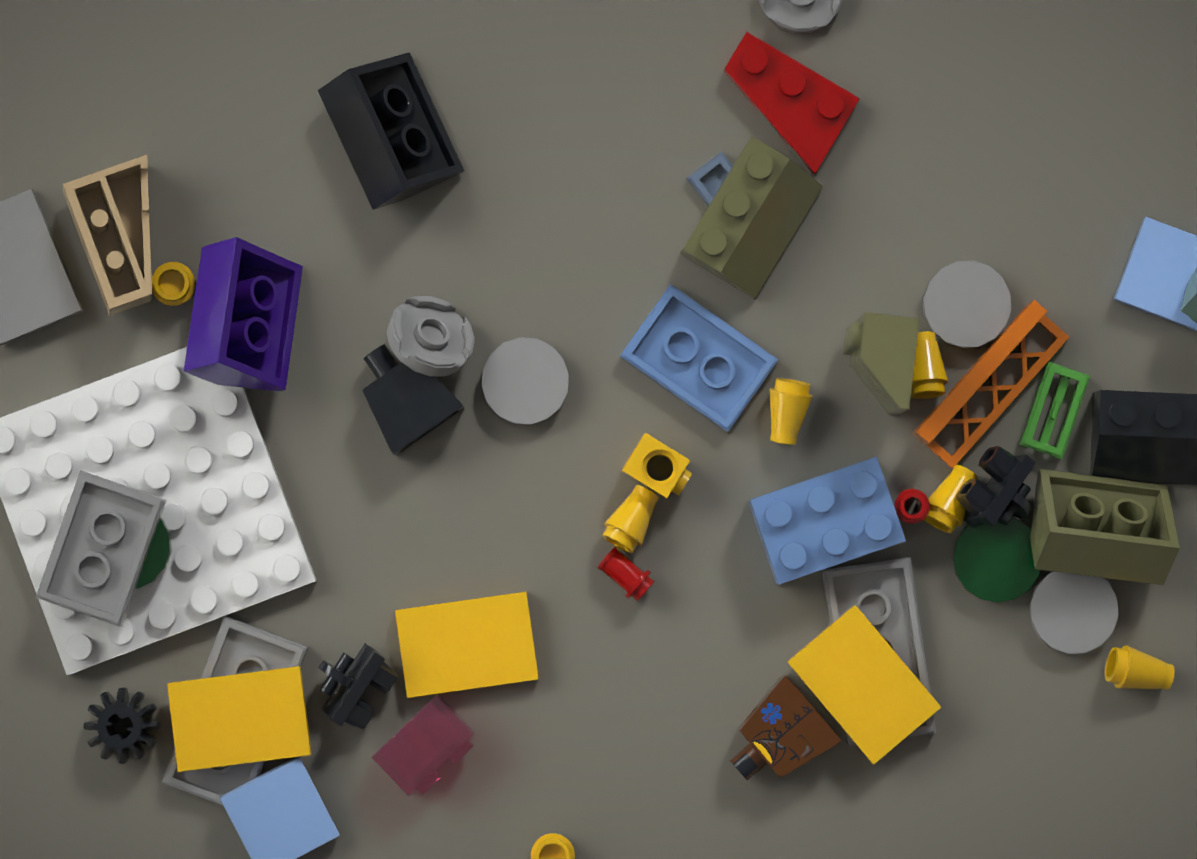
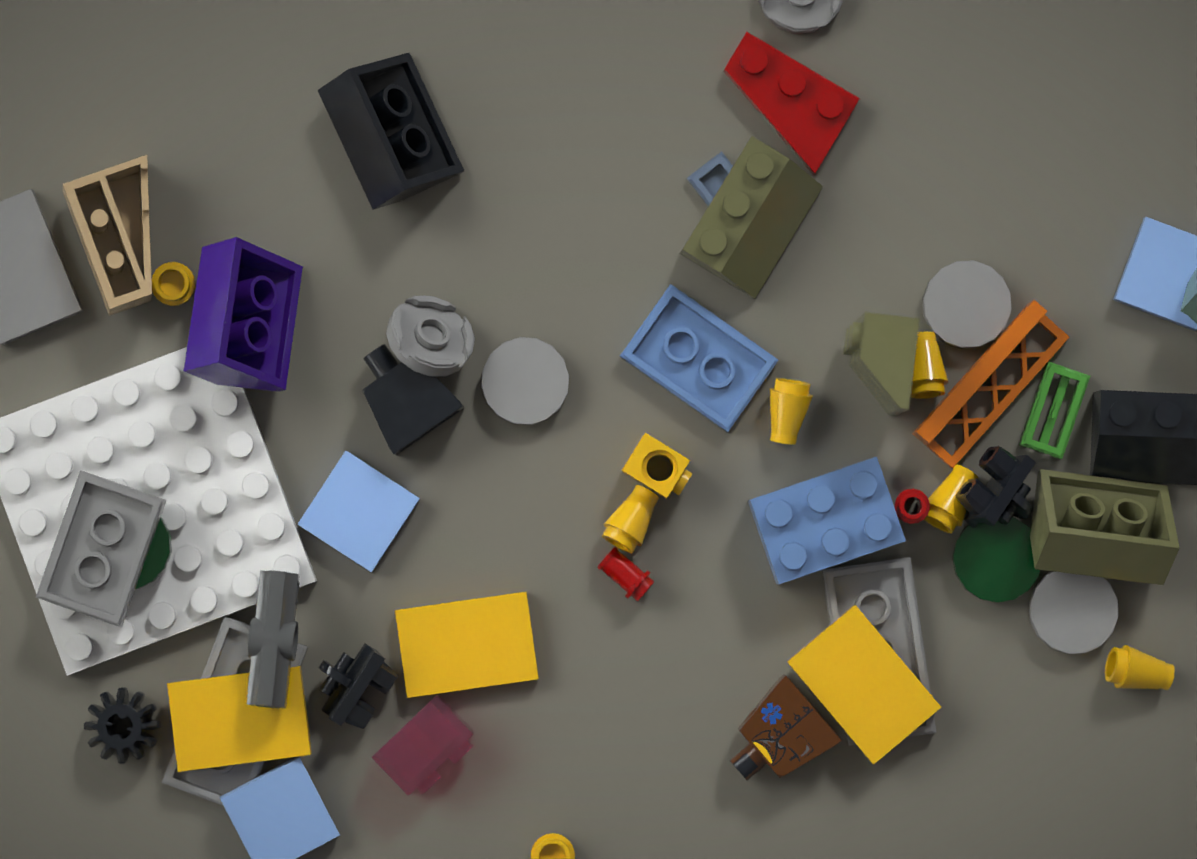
(273, 639): none -> dark grey piece
(358, 511): none -> light blue tile

